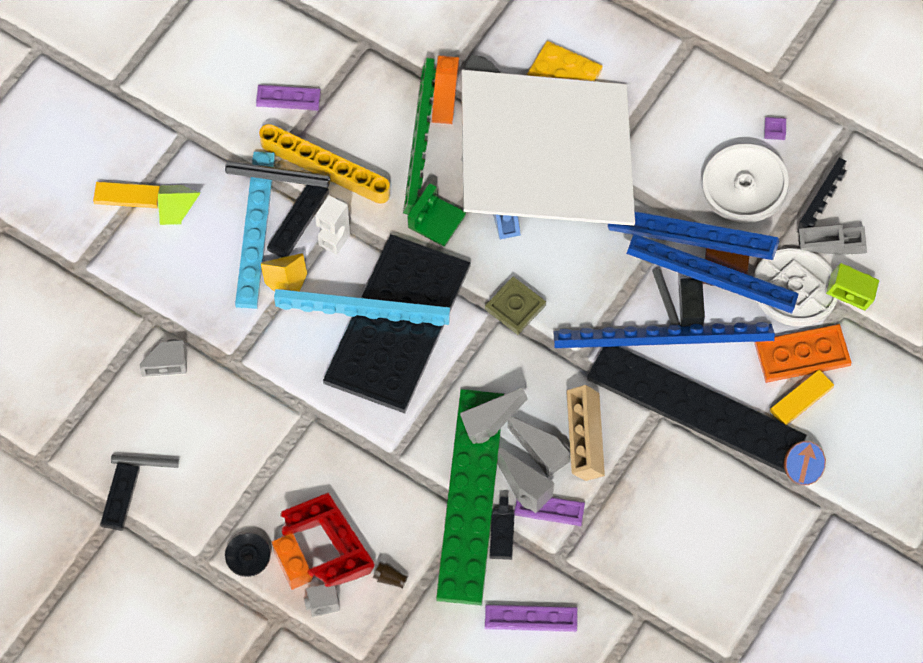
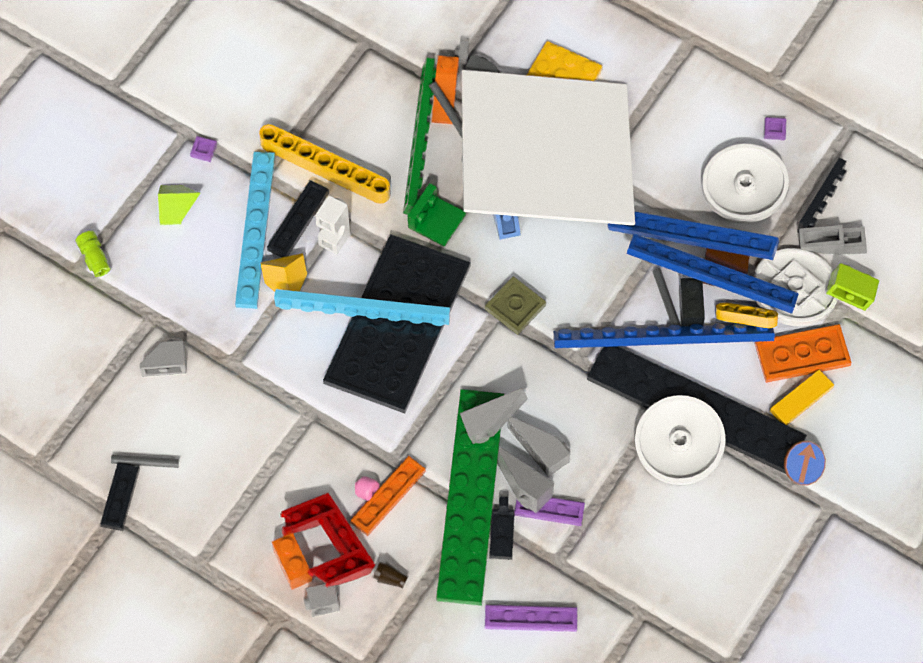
(94, 256): none -> lime axle
(126, 195): yellow tile -> none
(203, 149): none -> medium lavender tile
(245, 545): black dish -> none
(277, 174): axle -> none
(288, 97): medium lavender tile -> none
(366, 487): none -> bright pink piece
(388, 496): none -> orange tile
(447, 107): none -> dark grey bar
(462, 53): none -> light grey plate
(585, 433): tan brick -> none
(680, 440): none -> white dish
(747, 315): none -> yellow beam

